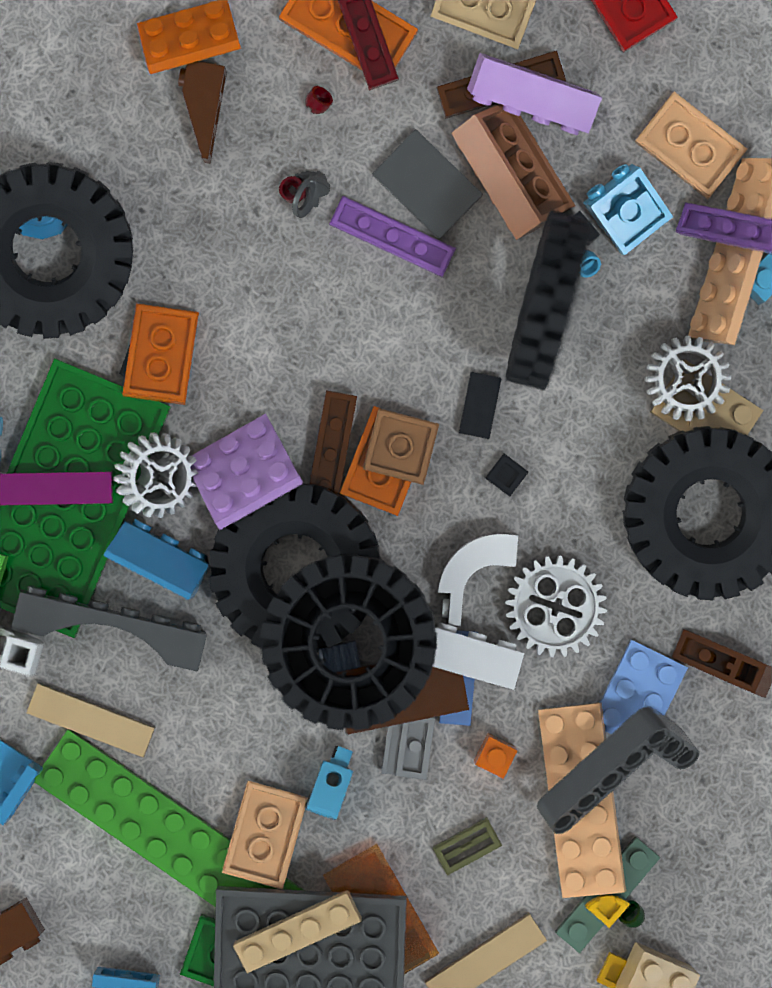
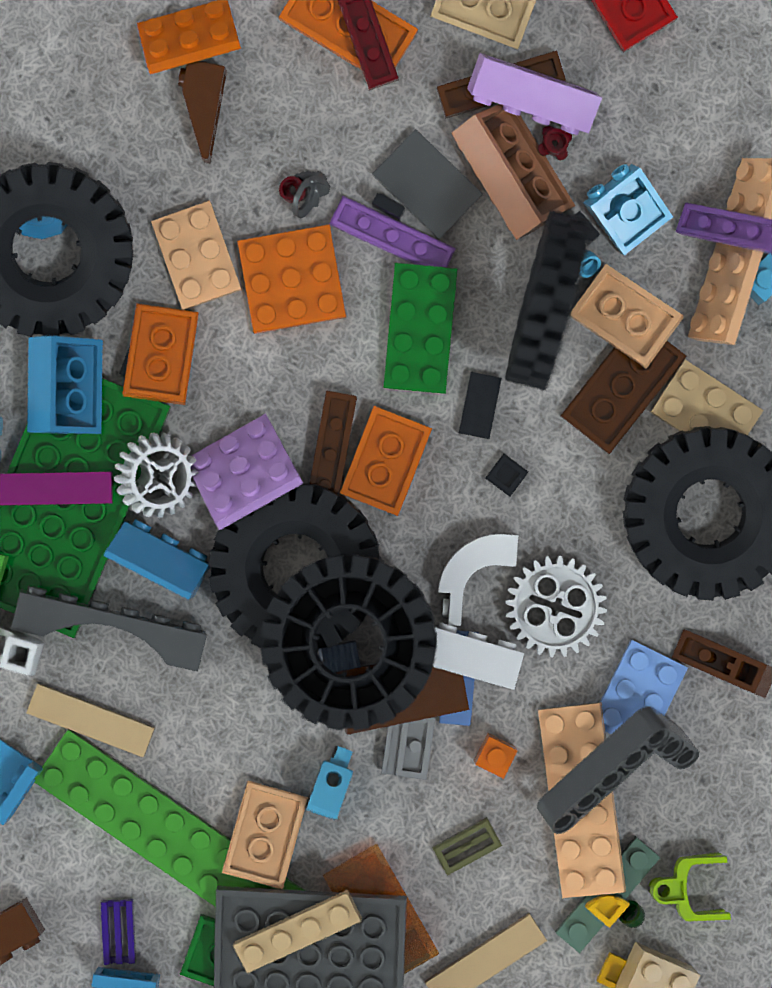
(64, 385): none -> dark azure slope
(119, 958): none -> dark purple tile
(196, 255): none -> light nougat plate
(291, 279): none -> orange plate
(318, 100): dark red hinge -> none
(388, 206): none -> black tile
(400, 446): medium nougat tile -> none
(420, 328): none -> green plate
(551, 134): none -> dark red plate
(619, 395): none -> reddish brown tile
(626, 316): none -> light nougat plate
(676, 888): none -> lime piece
(691, 145): light nougat tile -> none
(697, 389): white gear -> none

